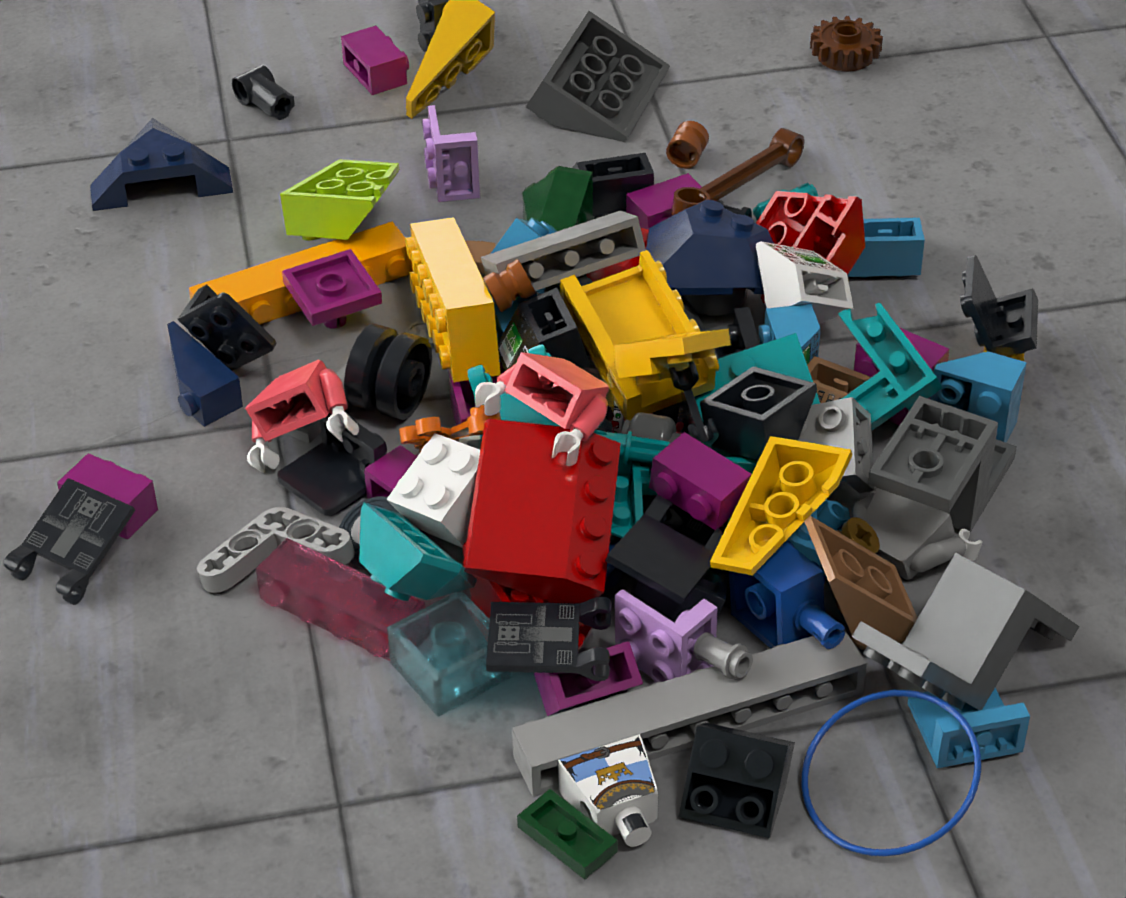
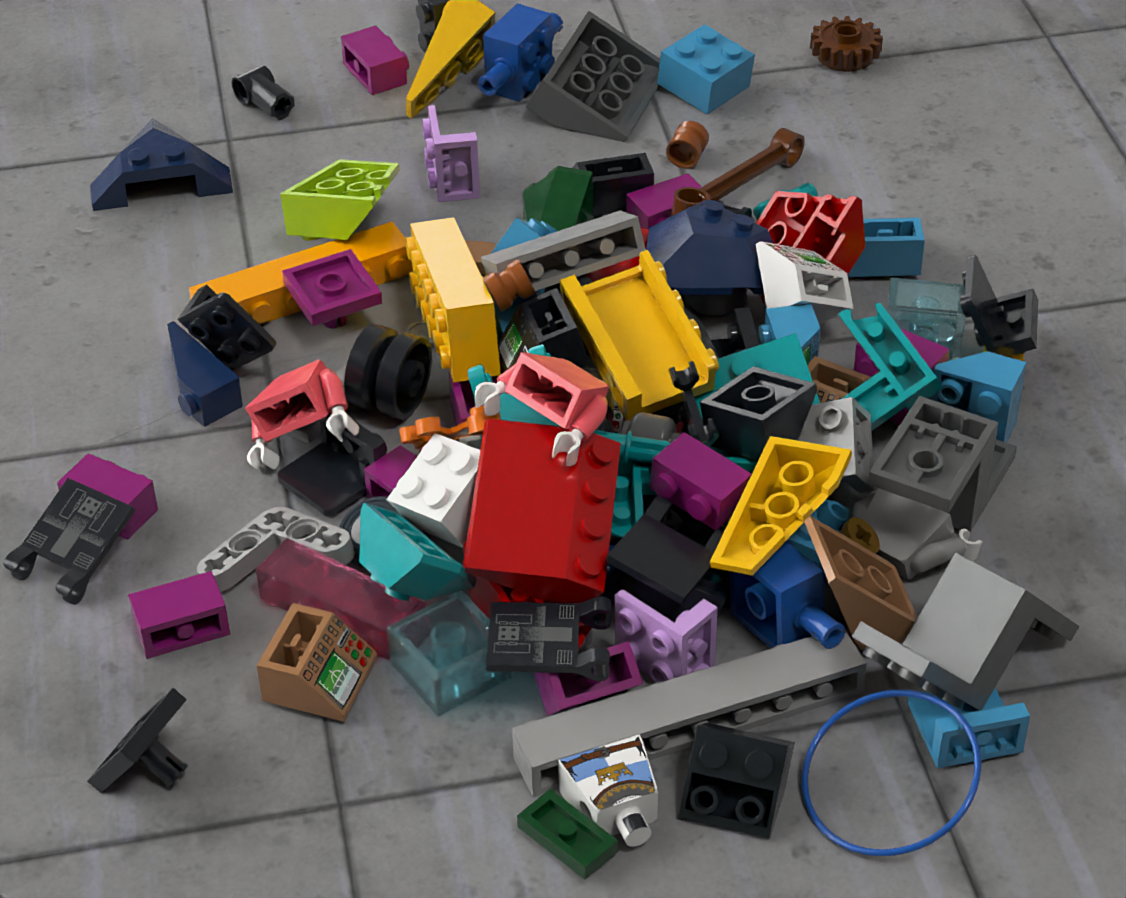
(142, 746): none -> black tile
(179, 614): none -> magenta brick
(315, 664): none -> medium nougat slope
(518, 52): none -> blue brick
(652, 357): yellow plate -> none
(705, 69): none -> dark azure brick
(731, 659): light grey pin -> none
(929, 311): none -> clear light blue brick

